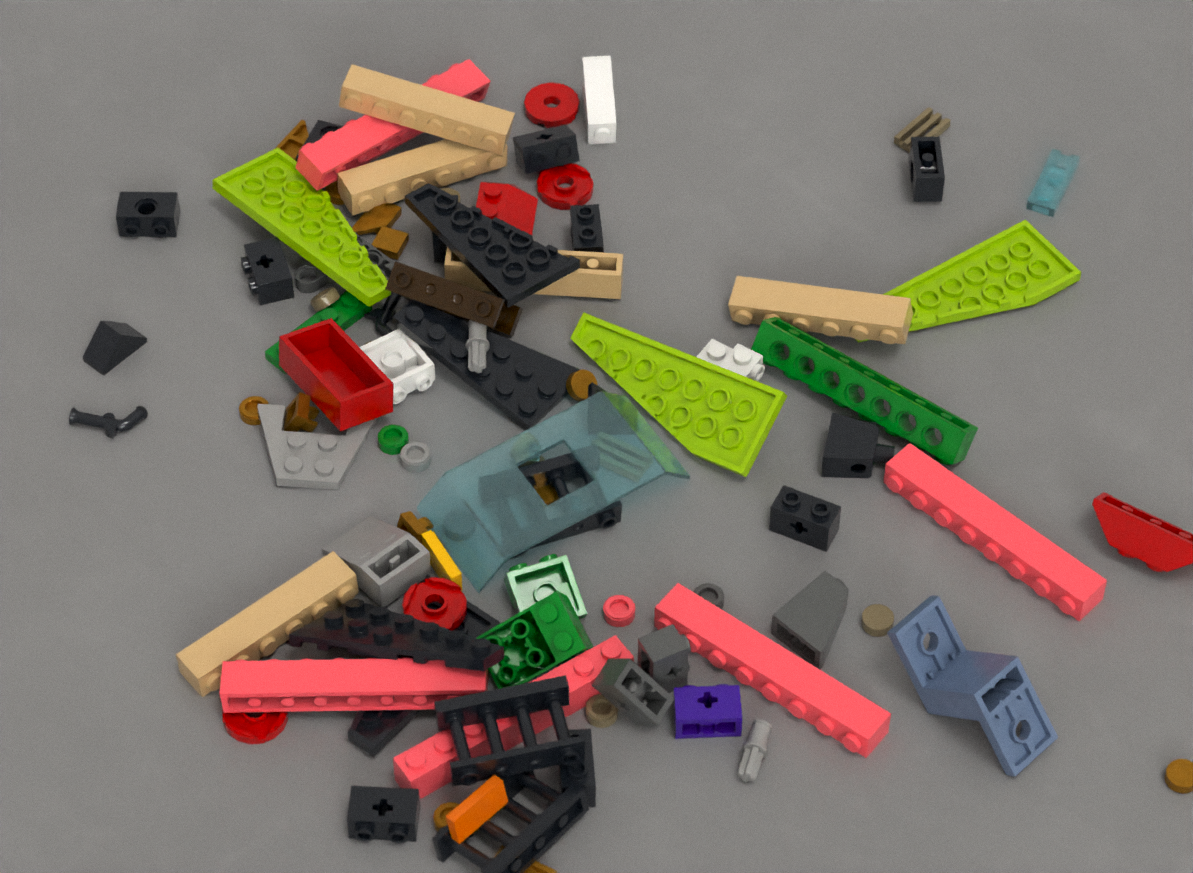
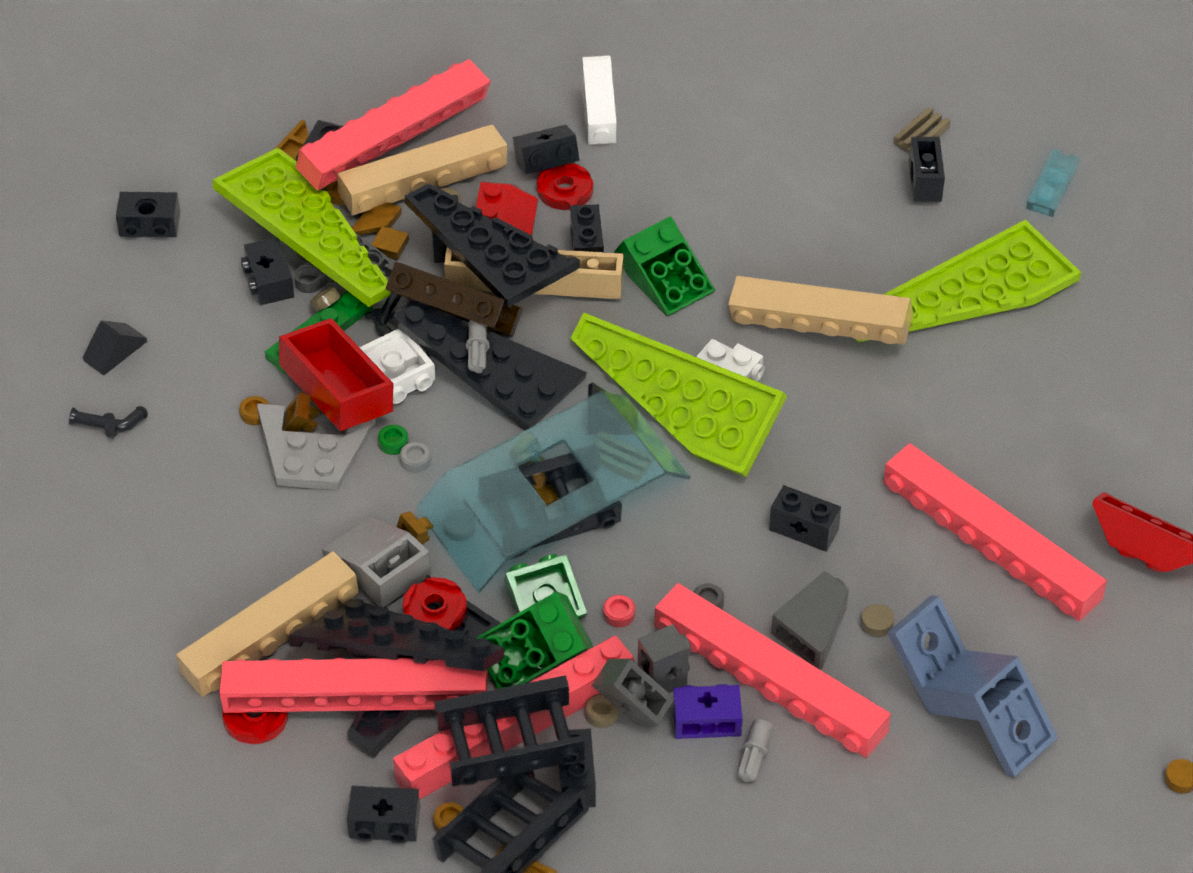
(426, 109): tan brick -> none
(440, 559): yellow tile -> none
(476, 809): orange tile -> none
(551, 93): red tile -> none
(578, 383): pearl gold tile -> none
(665, 267): none -> green slope
(853, 448): black torso -> none
(955, 432): green brick -> none

